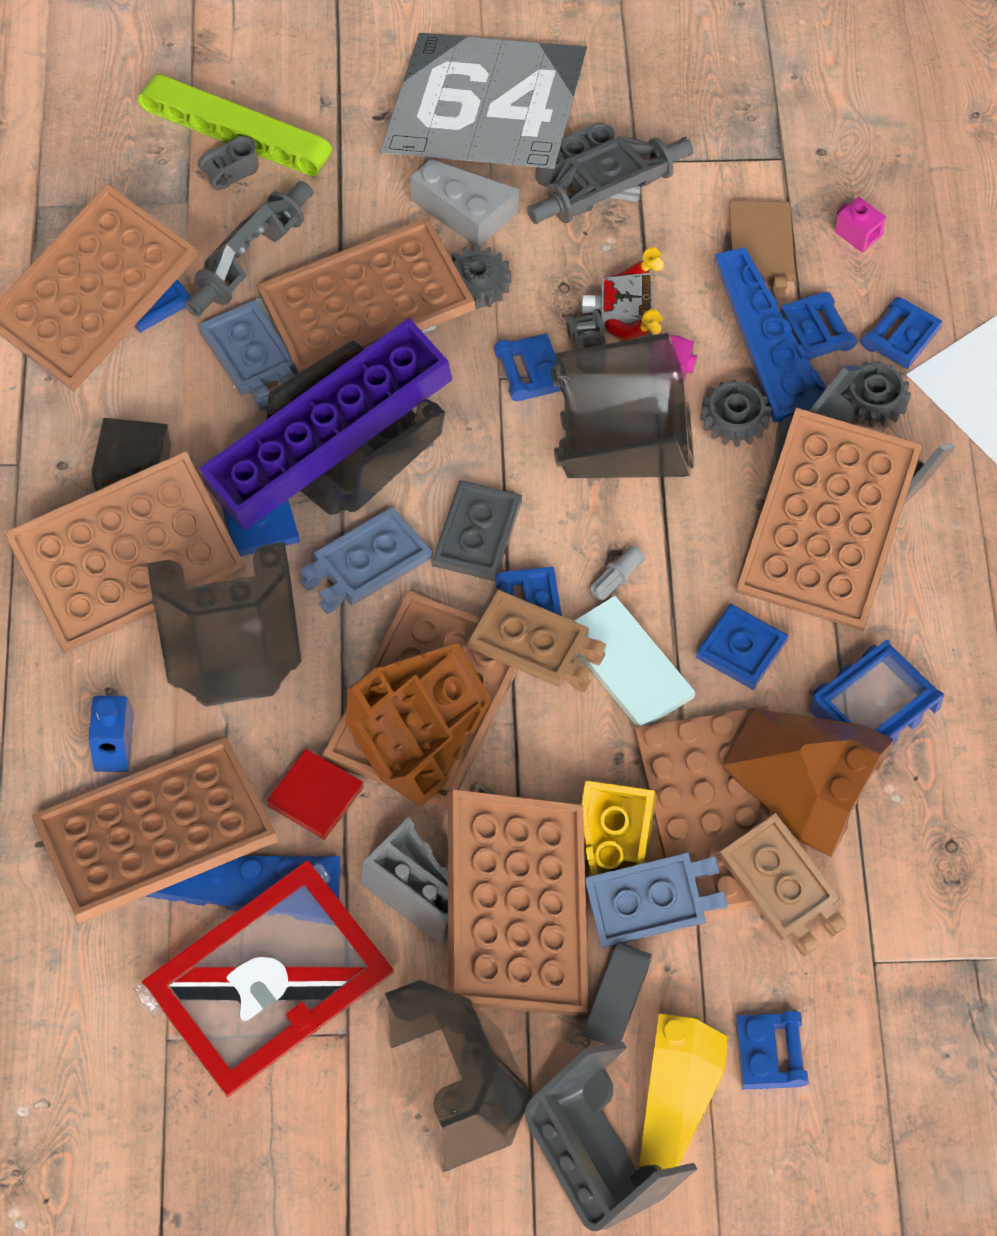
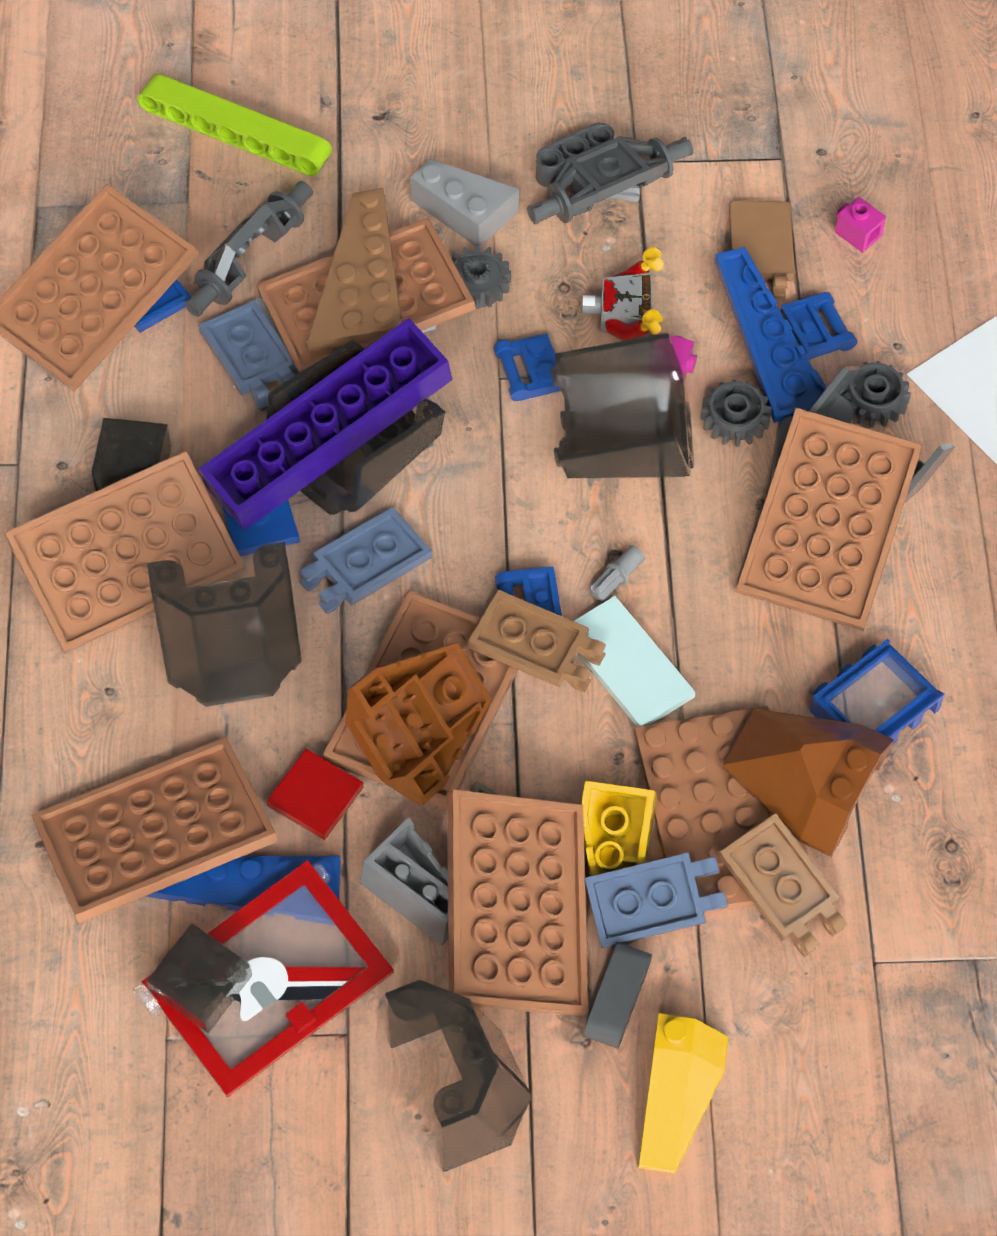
(113, 724): blue torso -> none
(199, 978): none -> clear smoke brick
(231, 162): dark grey piece -> none
(361, 284): none -> medium nougat wing
(477, 530): dark grey tile -> none
(485, 100): light grey sticker -> none
(585, 331): dark grey piece -> none
(585, 1149): dark grey windscreen -> none
(742, 646): blue plate -> none
(759, 1051): blue plate -> none
(910, 336): blue plate -> none

